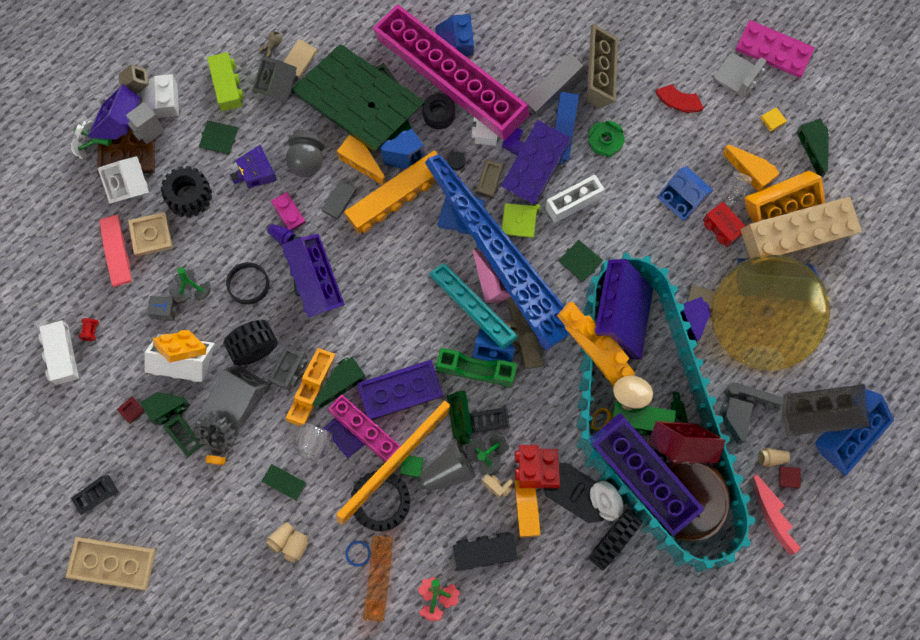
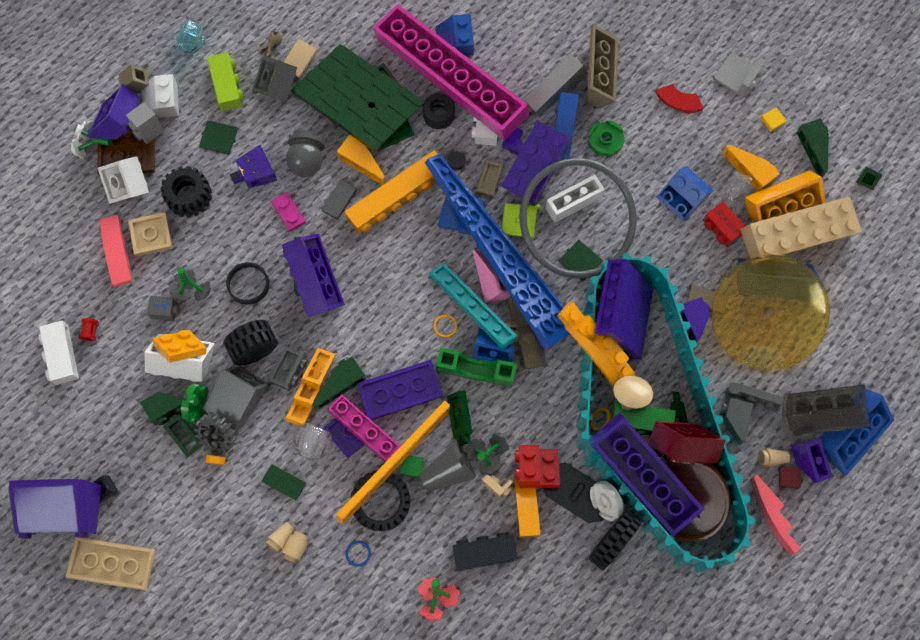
(54, 506): none -> windscreen
(131, 410): dark red tile -> none
(189, 36): none -> clear light blue cylinder
(192, 407): none -> green plate
(281, 234): dark purple cone -> none
(378, 578): clear orange slope -> none
(403, 150): blue slope -> none
(449, 335): none -> light orange piece
(505, 418): black slope -> none
(526, 198): none -> dark grey piece
(776, 48): dark pink plate -> none
(812, 459): none -> dark purple slope
(869, 178): none -> dark green slope

